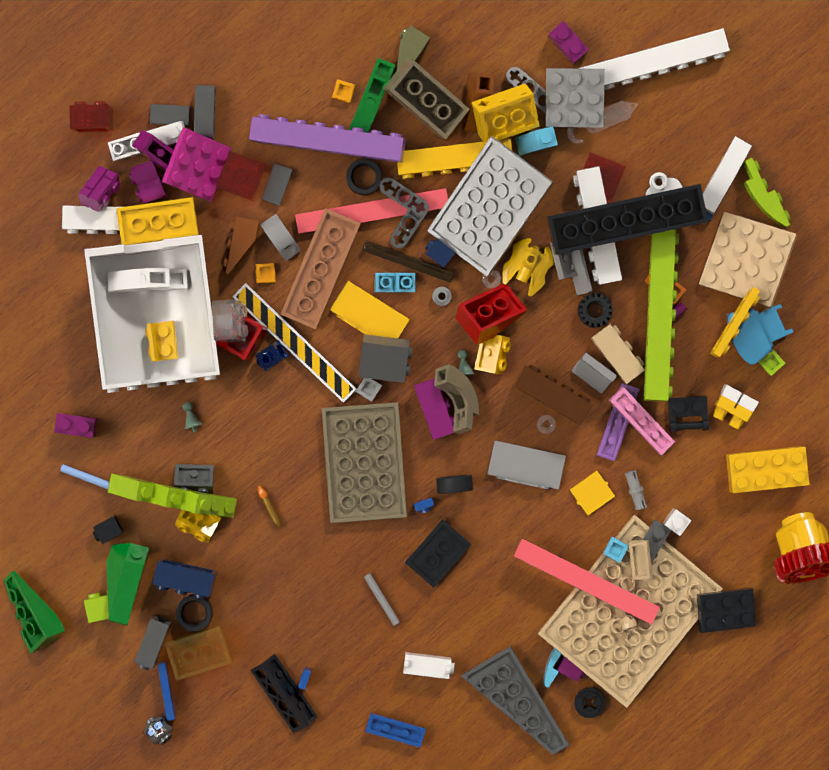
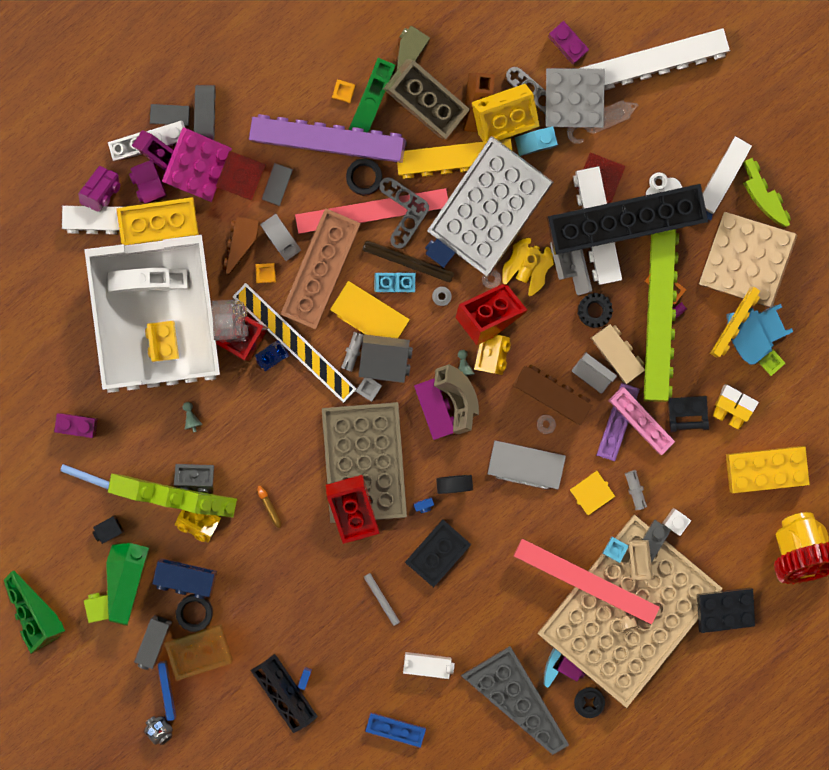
(91, 117): clear red brick -> none
(352, 509): none -> red slope
(353, 351): none -> light grey pin

